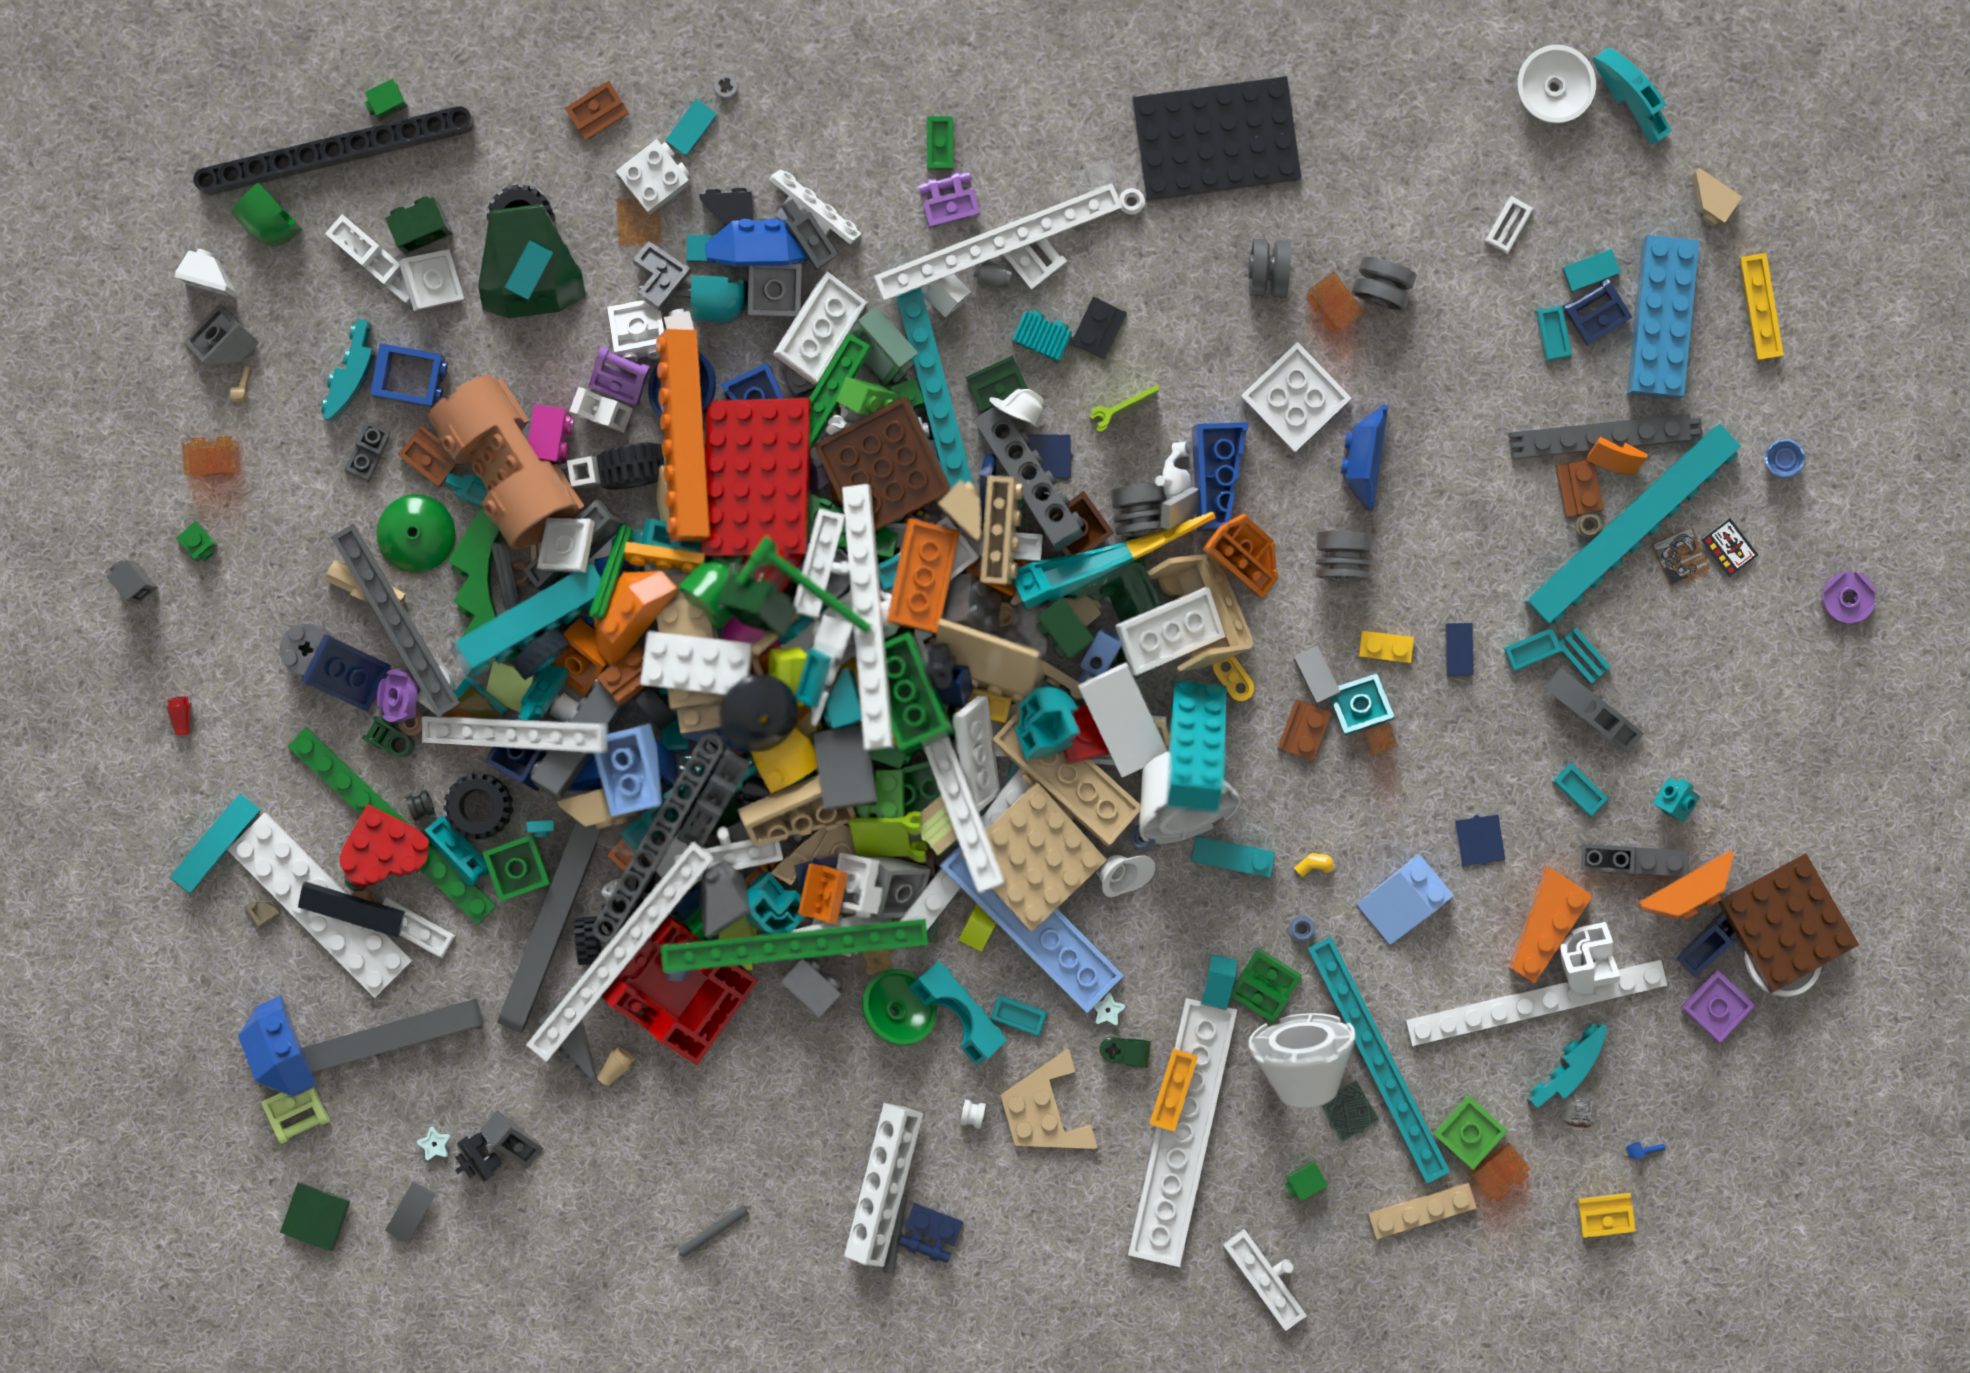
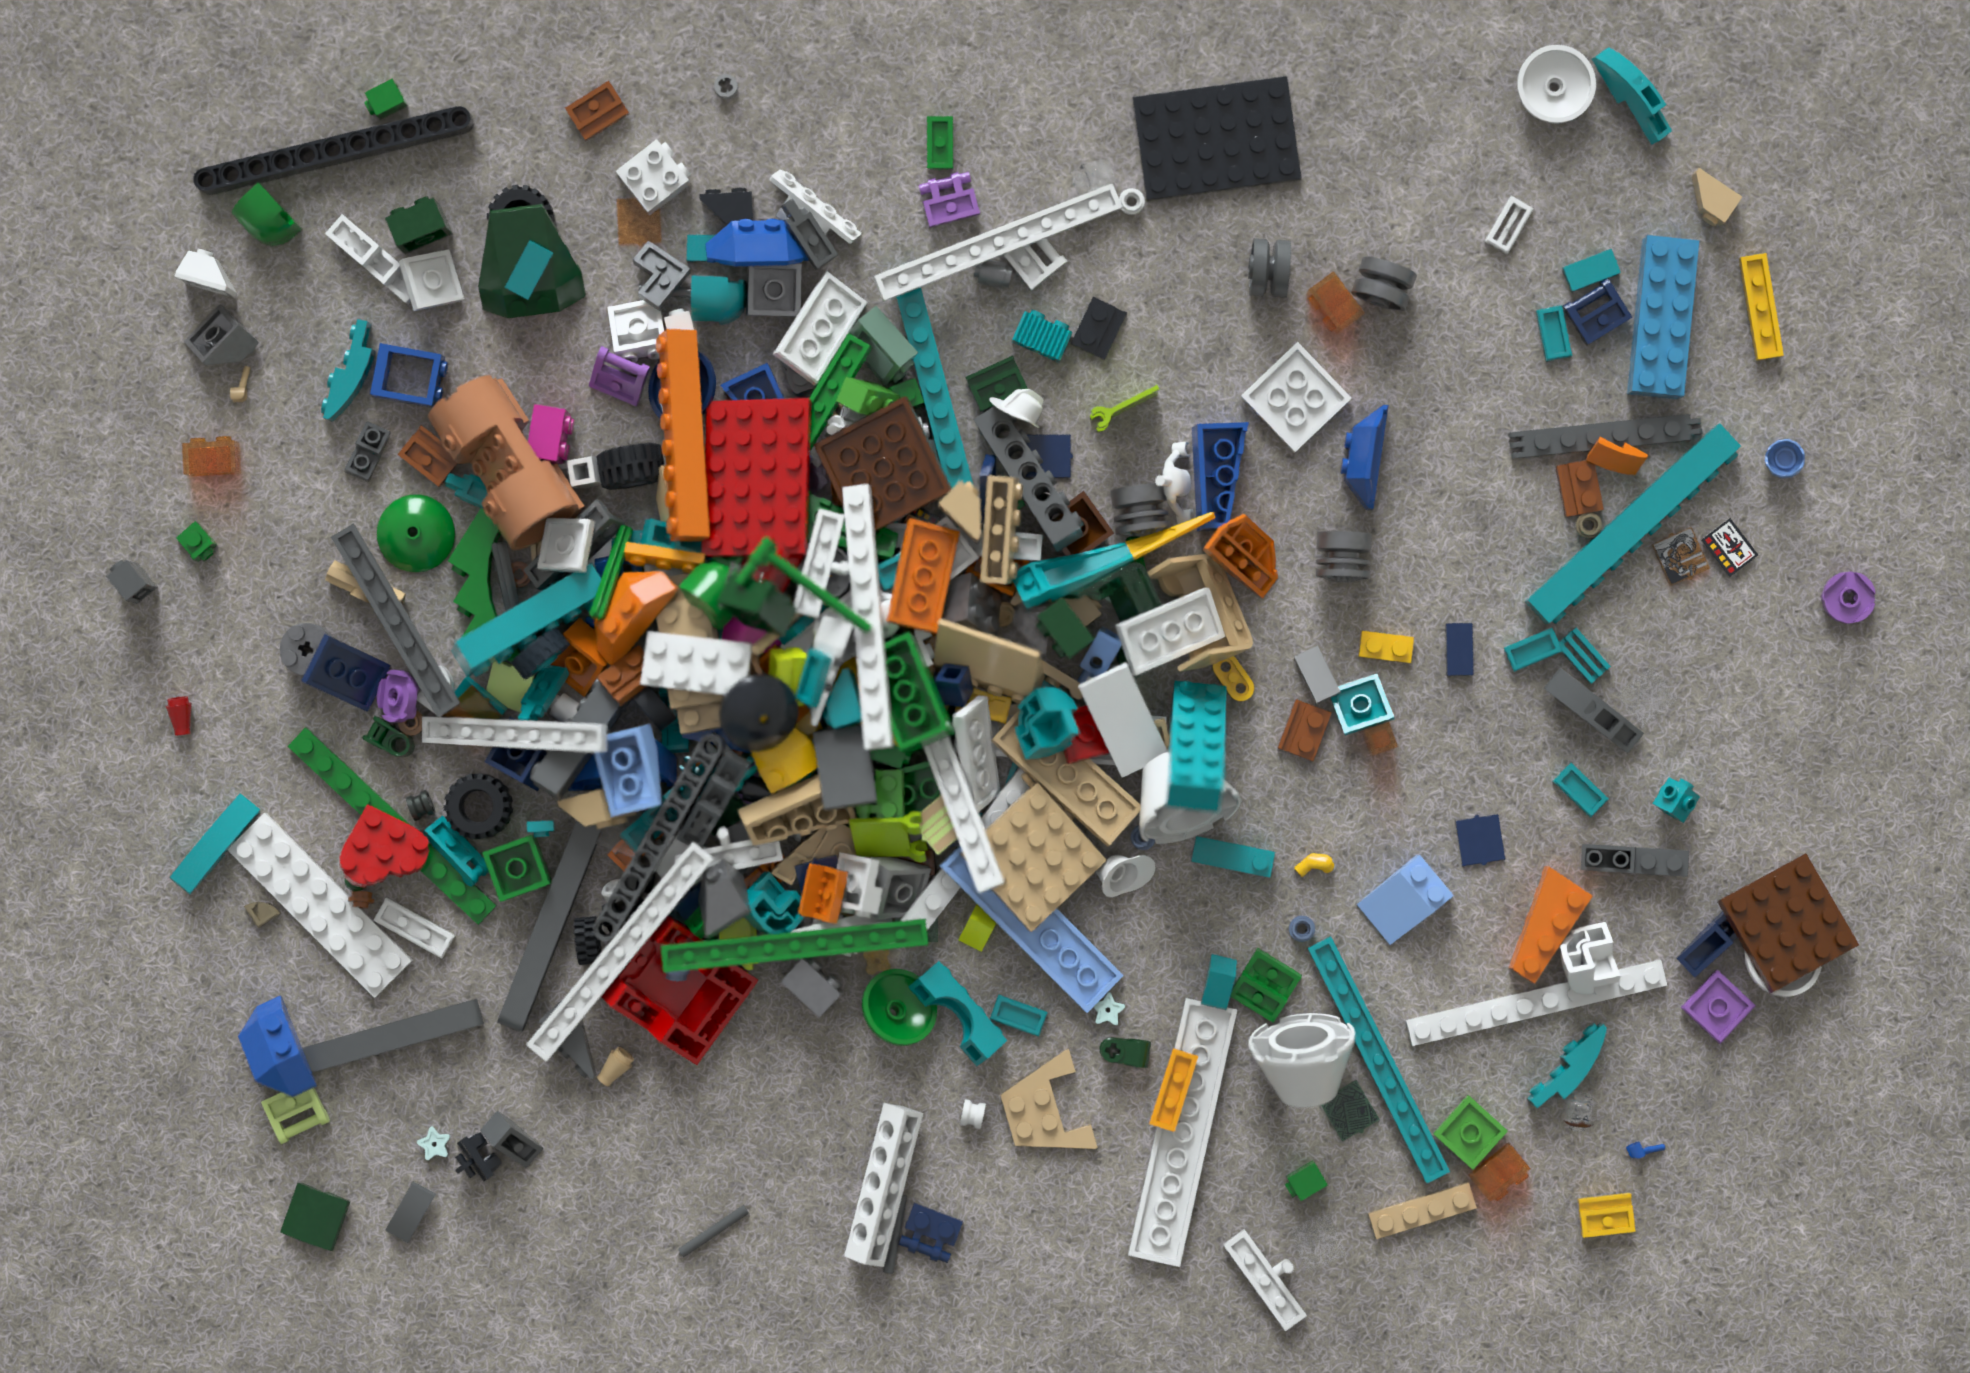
(351, 909): black tile -> none
(600, 410): white brick -> none
(691, 127): teal tile -> none
(940, 665): black hips -> none
(947, 294): white brick -> none
(1179, 508): light grey tile -> none
(1691, 891): orange wedge -> none

